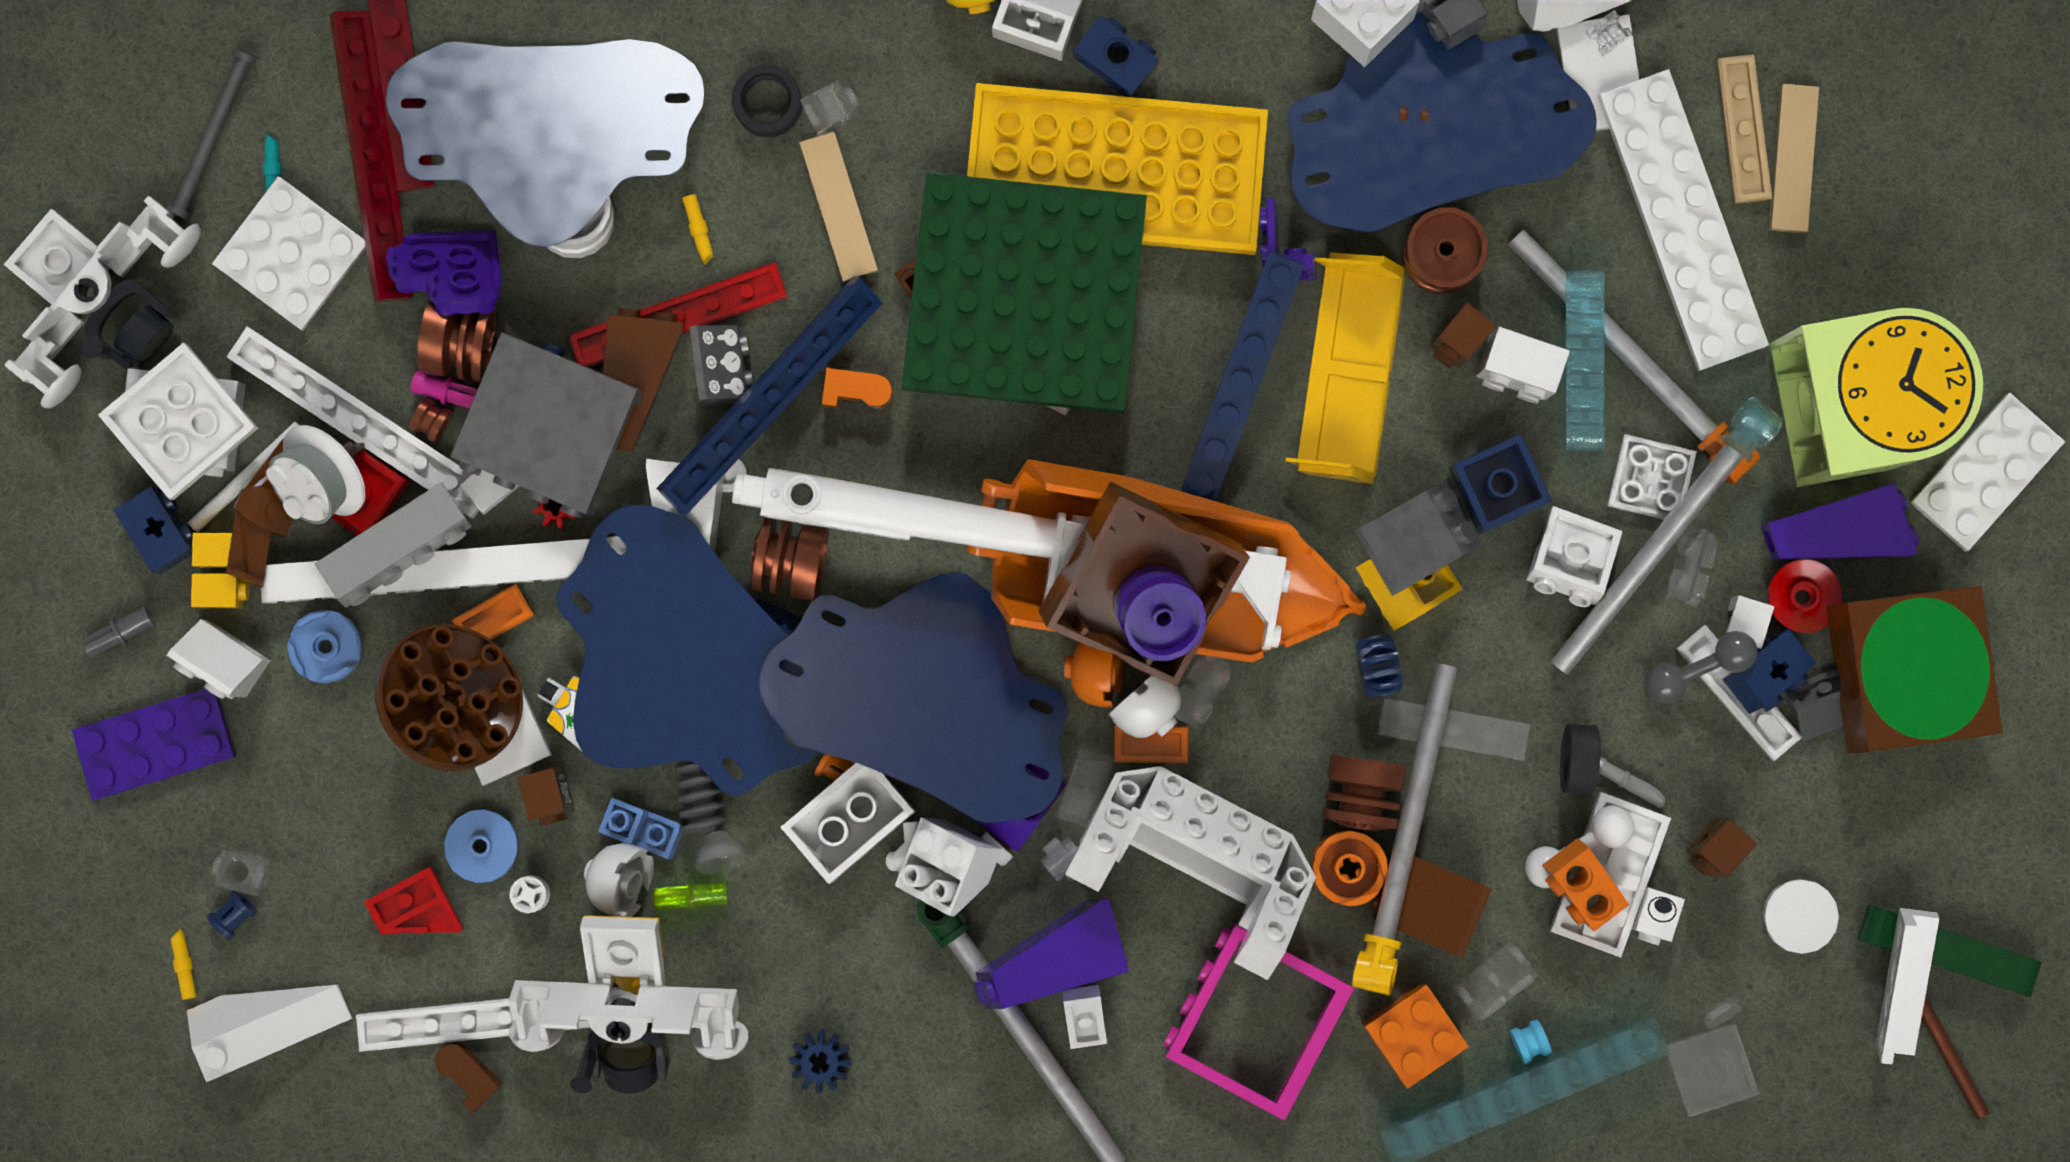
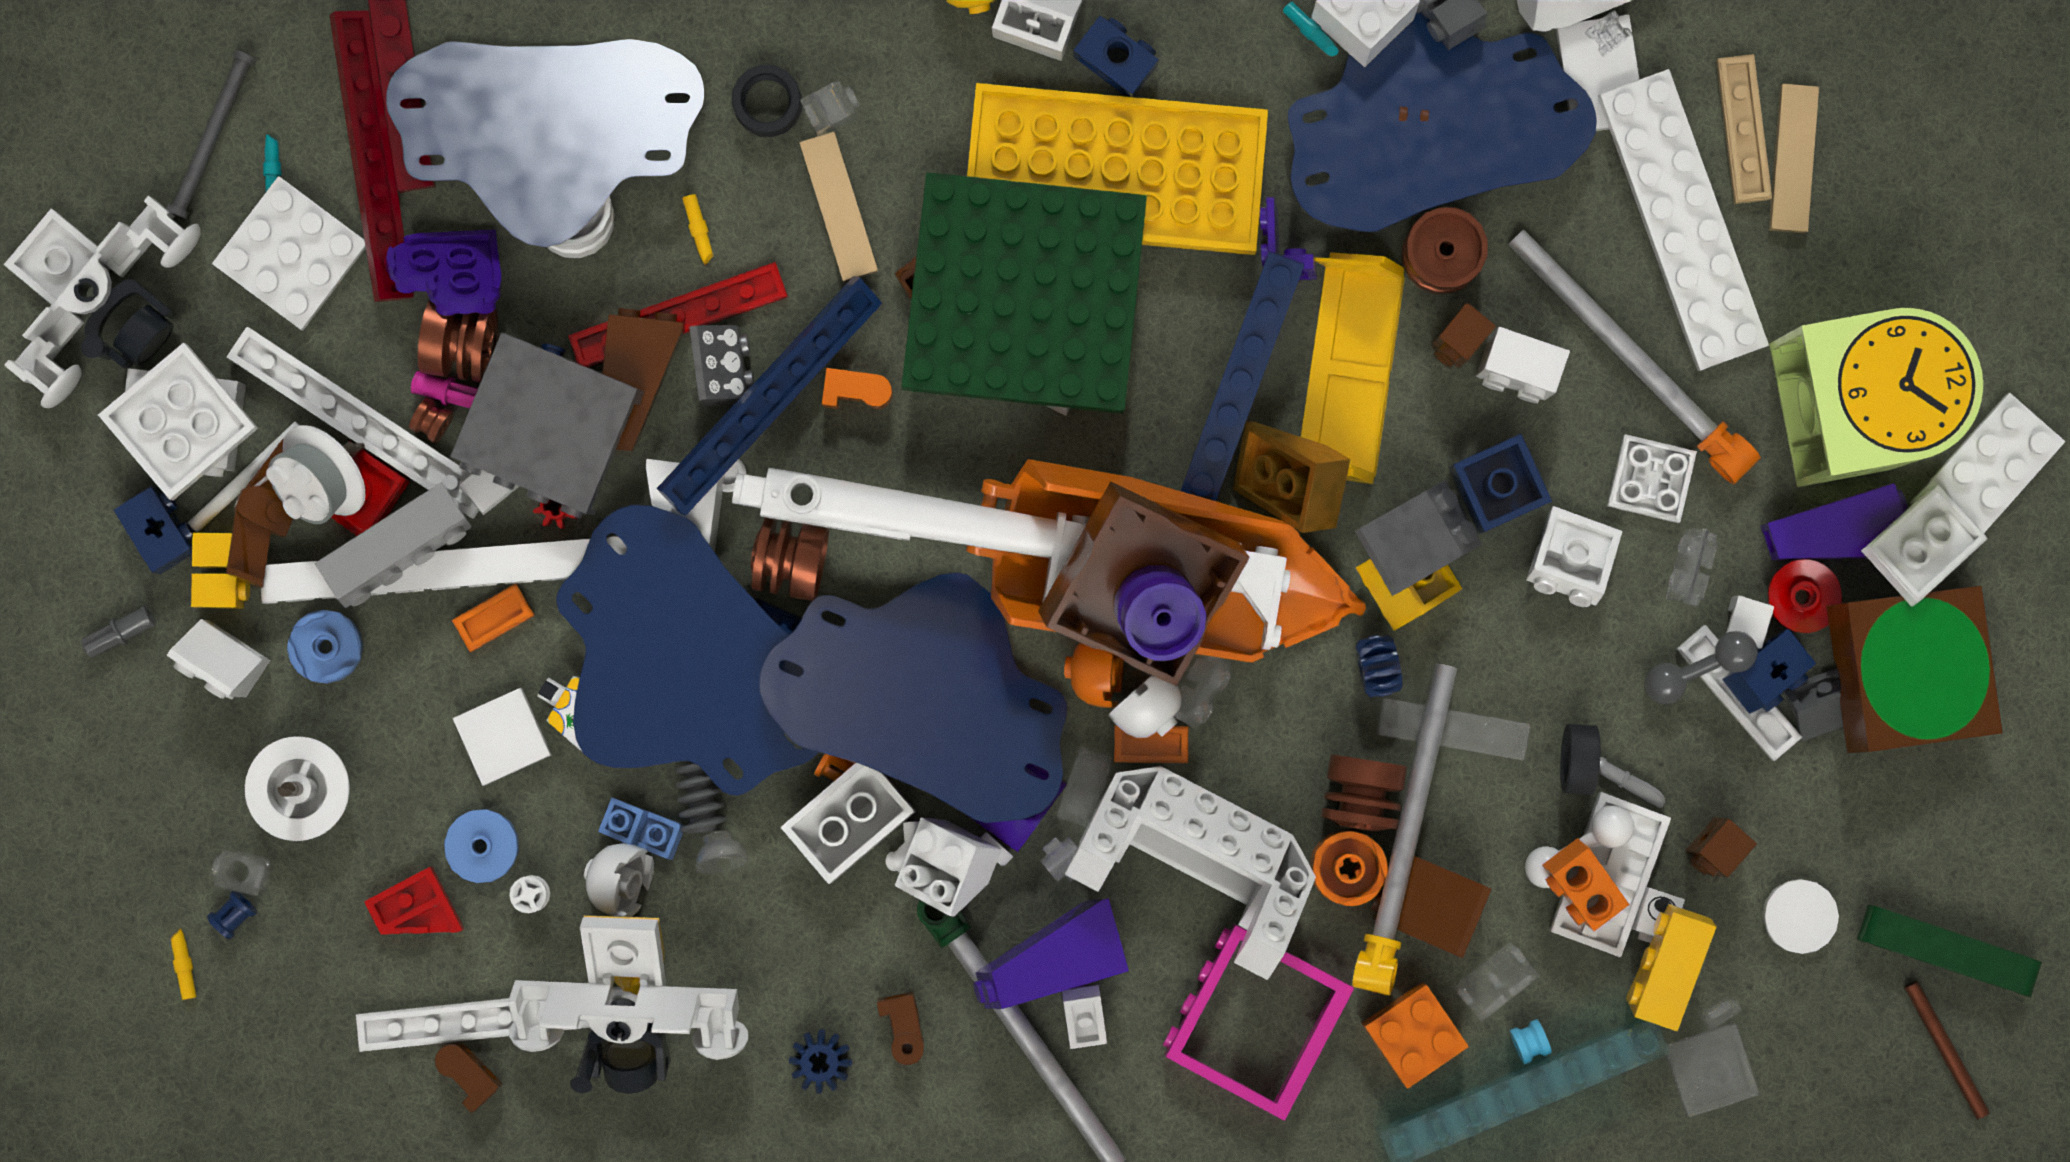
(153, 743): dark purple plate -> none
(253, 1025): white wedge -> none
(297, 788): none -> white piece
(448, 697): reddish brown bracket -> none
(546, 795): reddish brown brick -> none
(690, 895): clear neon green axle -> none
(906, 1027): none -> reddish brown leg
(1291, 477): none -> pearl gold slope
(1310, 29): none -> teal piece
(1586, 360): clear light blue beam -> none
(1670, 967): none -> yellow wedge
(1753, 427): flat silver piece -> none
(1906, 983): white fence -> none
(1924, 544): none -> white tile

